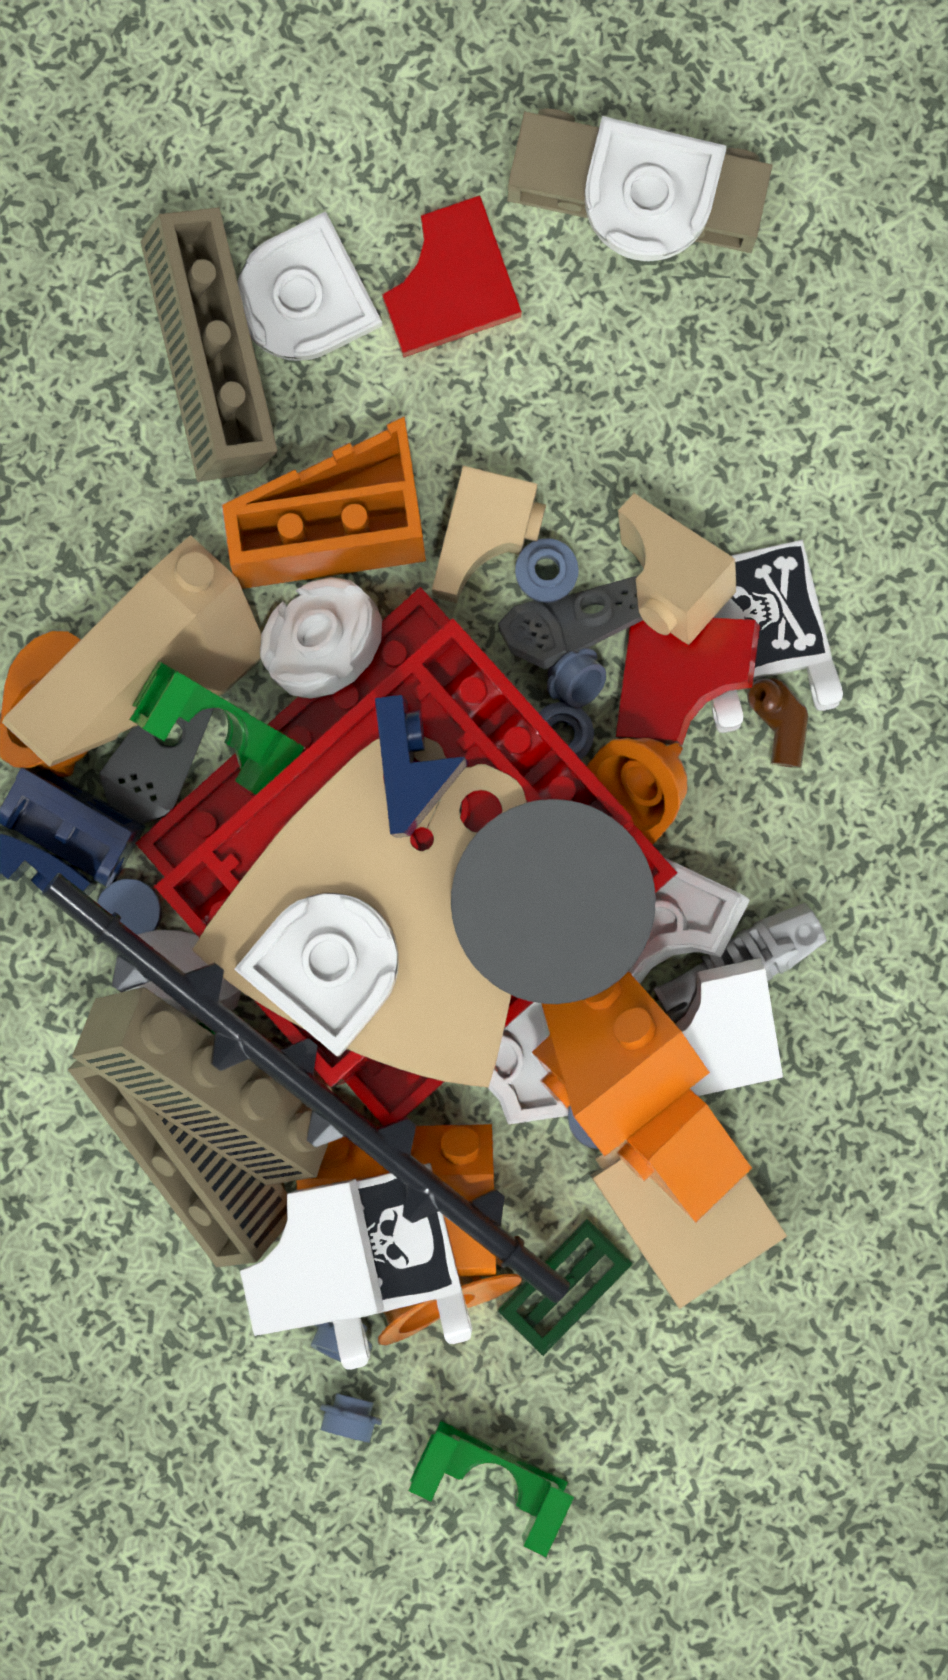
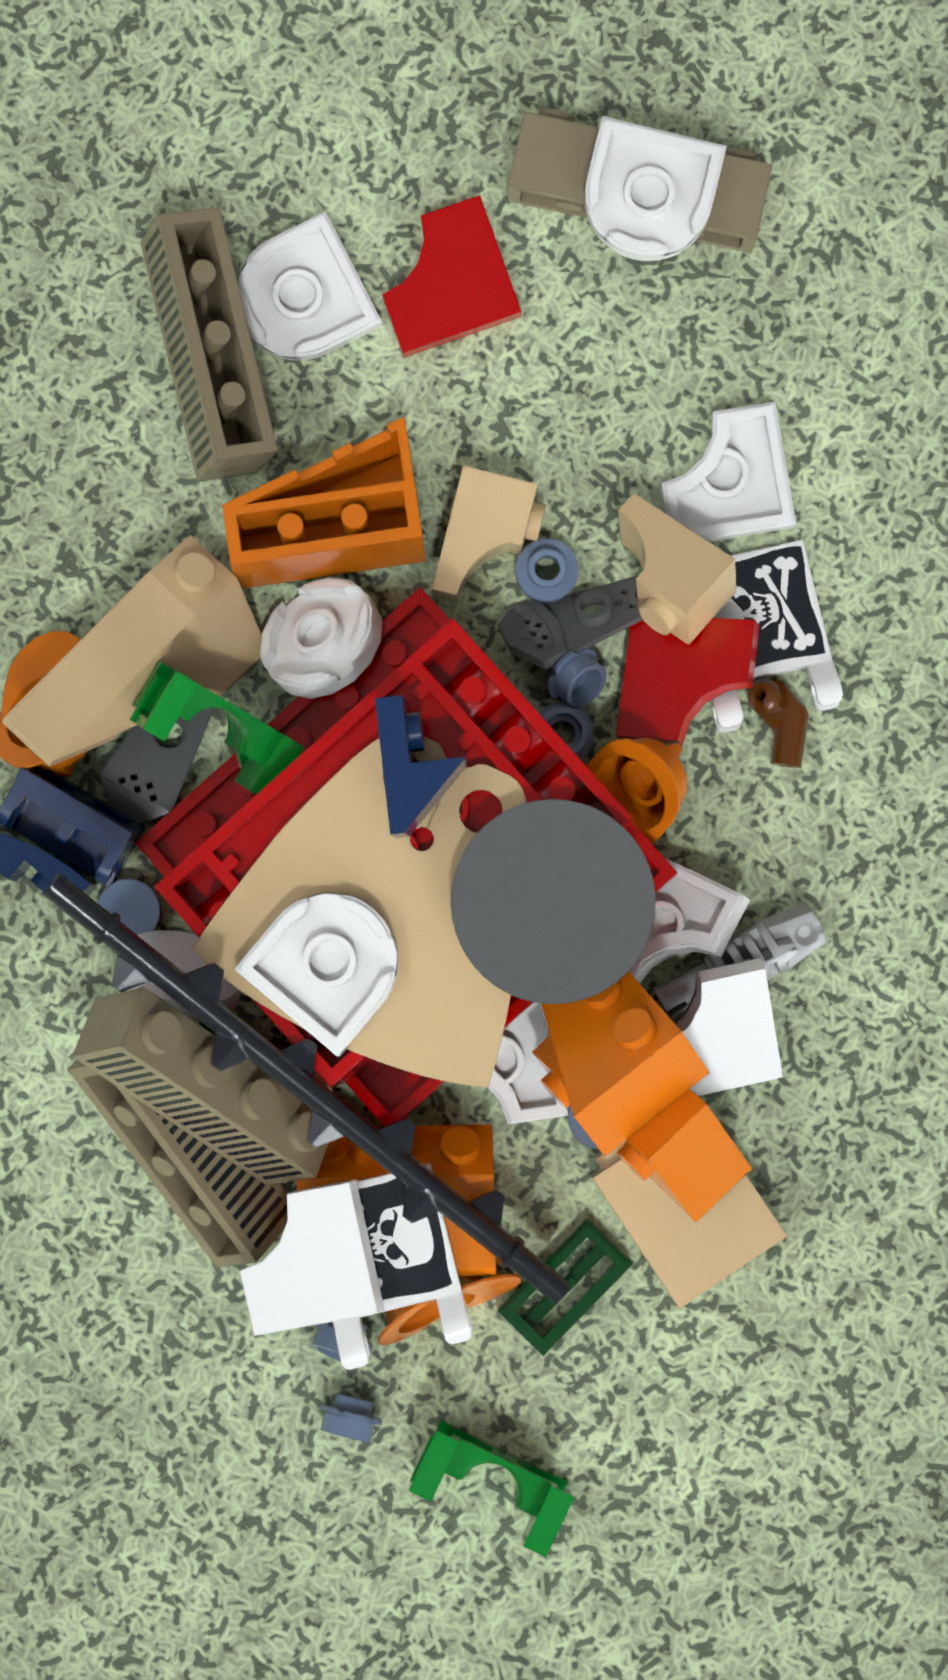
(740, 480): none -> white tile

